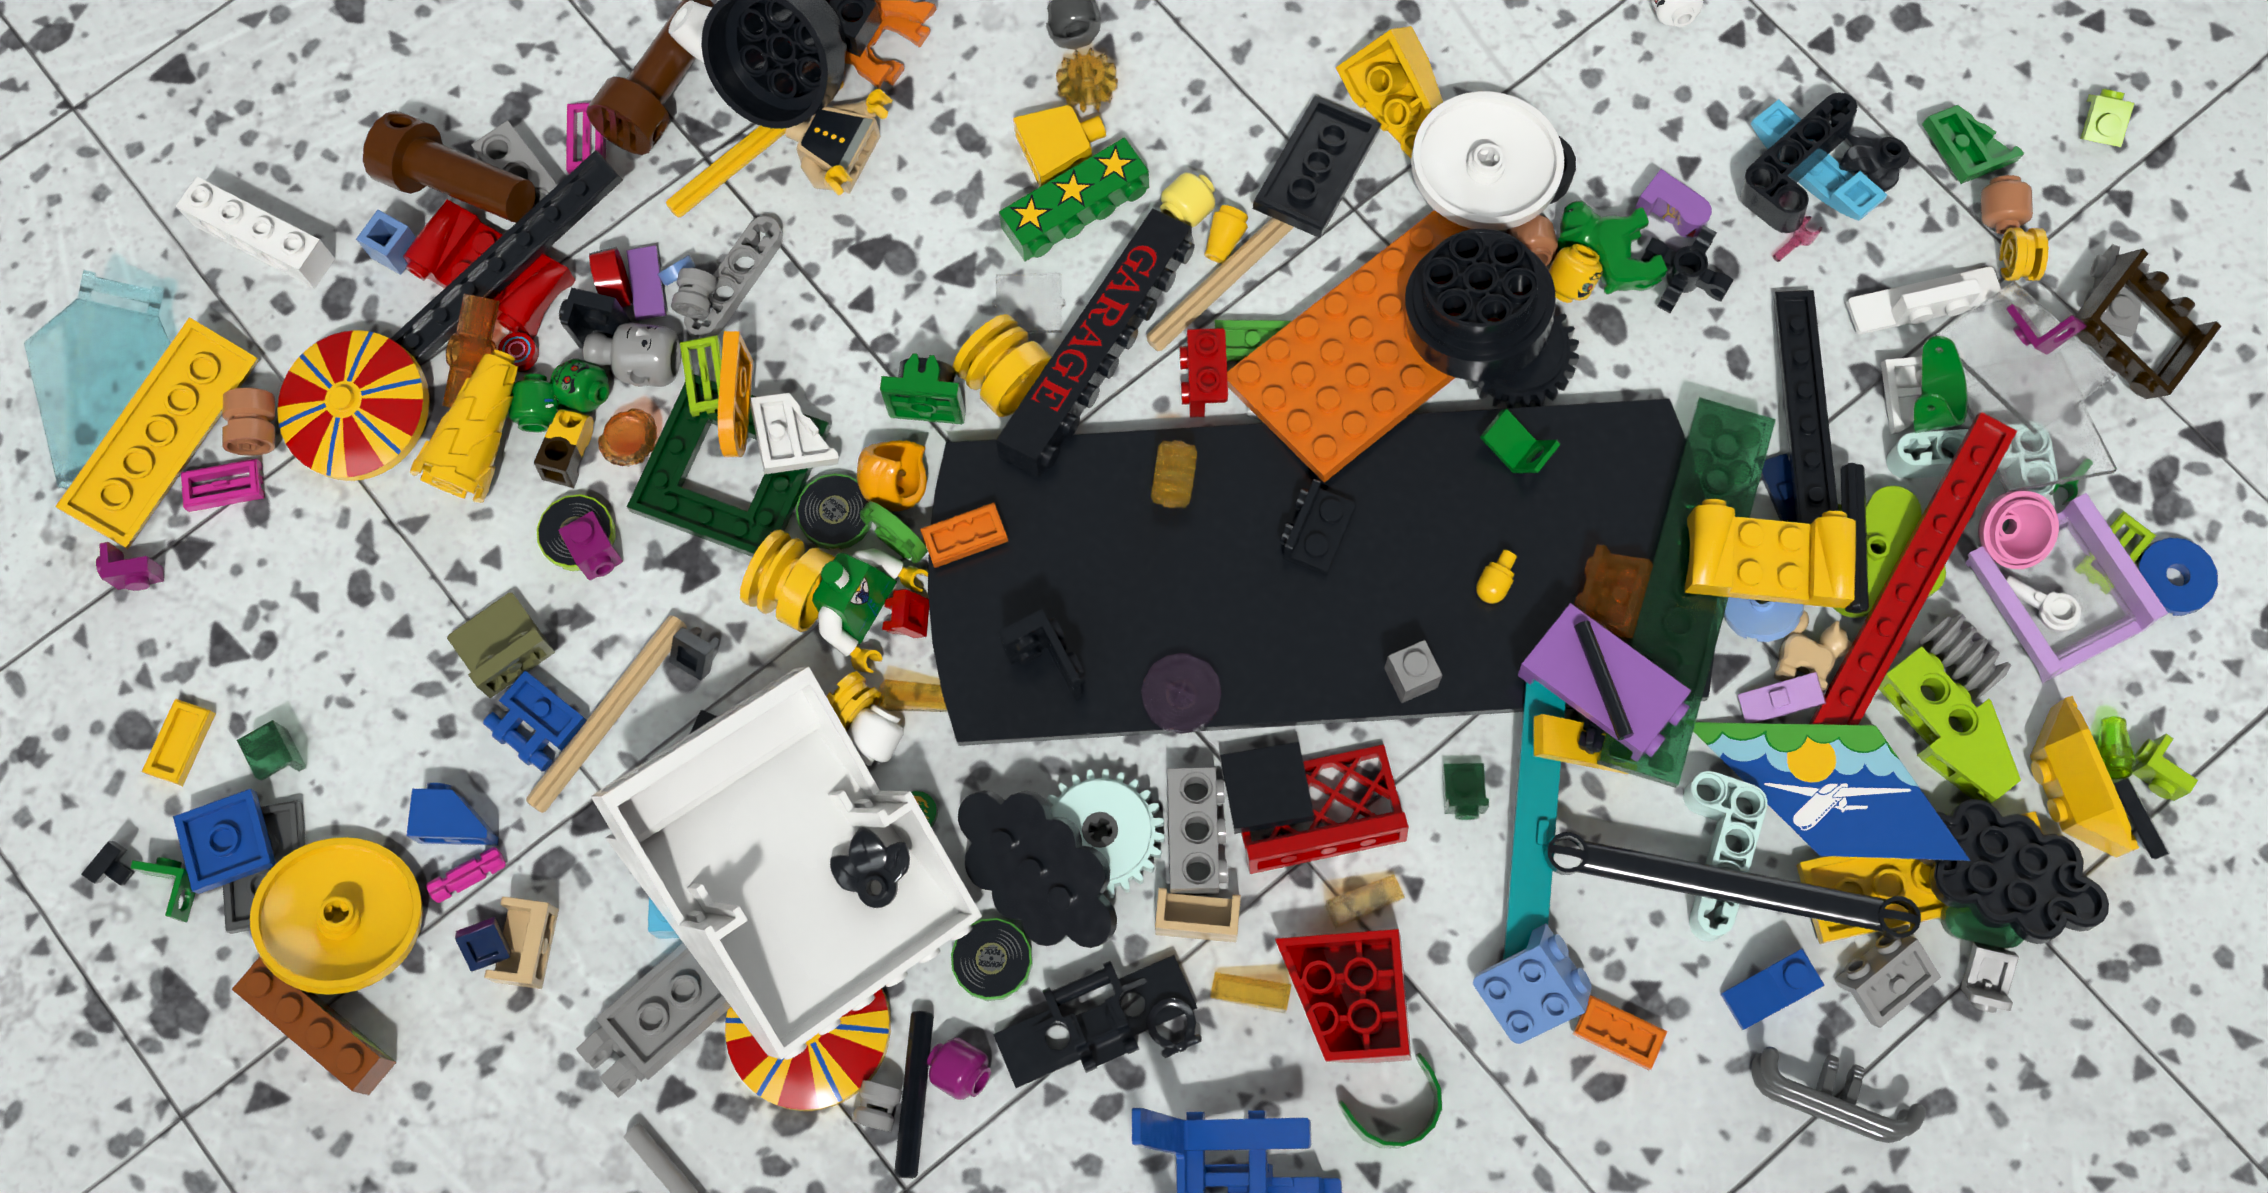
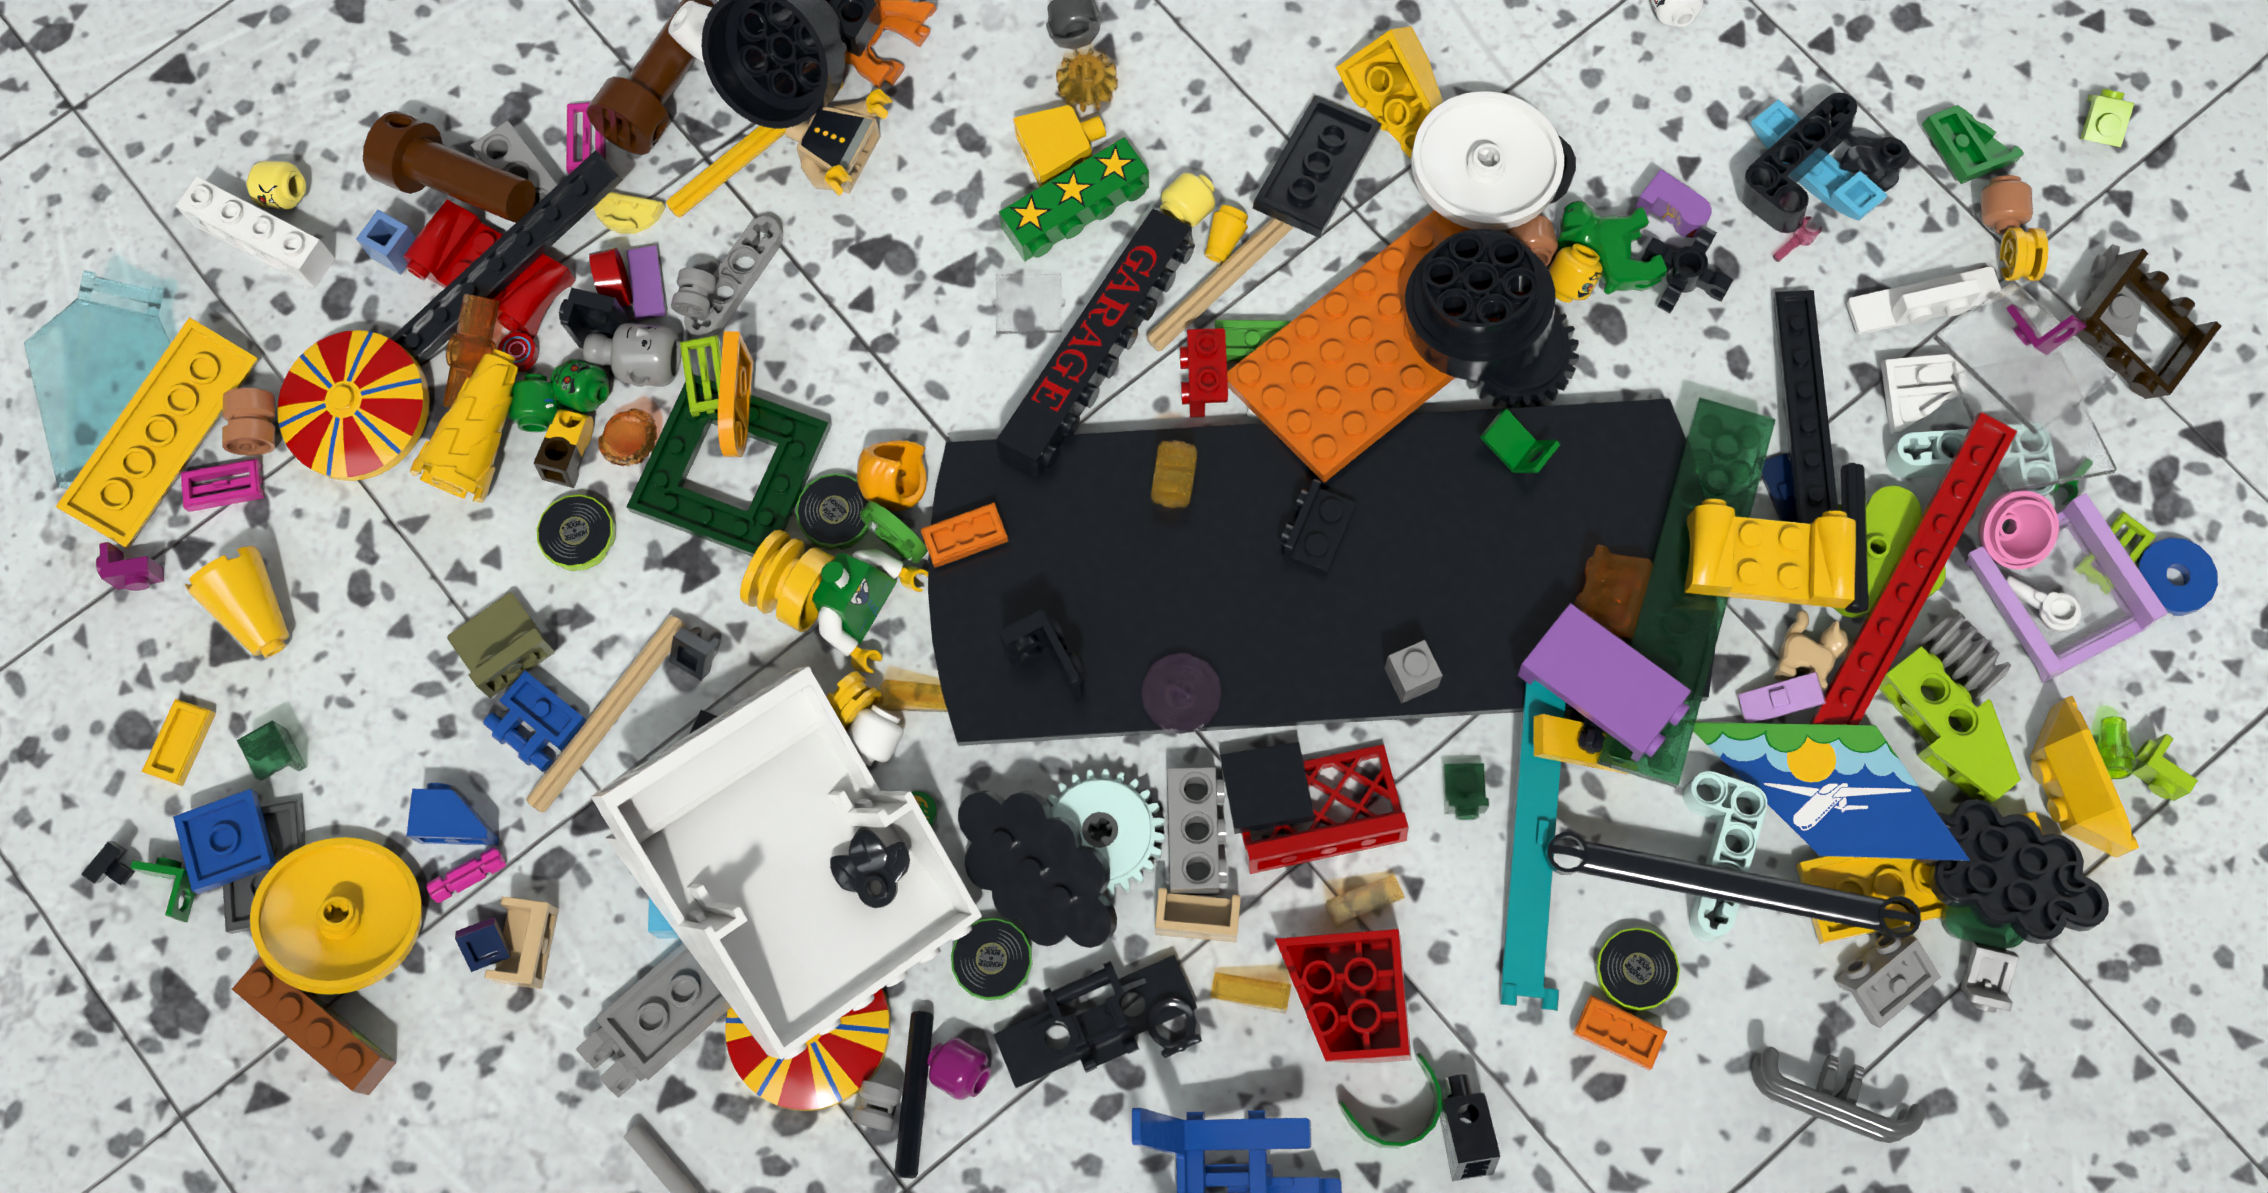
(242, 600): none -> yellow cone
(275, 185): none -> light yellow head
(590, 546): magenta bracket -> none
(628, 213): none -> light yellow tile
(670, 274): medium blue tile -> none
(788, 437): white wing -> none
(908, 614): red tile -> none
(924, 392): green piece -> none
(1001, 363): yellow wheel -> none
(1469, 1146): none -> black torso
(1496, 578): yellow cylinder -> none
(1535, 987): medium blue bracket -> none
(1603, 680): black bar -> none
(1637, 969): none -> black tile
(1762, 621): light blue plate -> none
(1772, 989): blue slope -> none
(1943, 387): green piece -> none
(2141, 819): black tile -> none

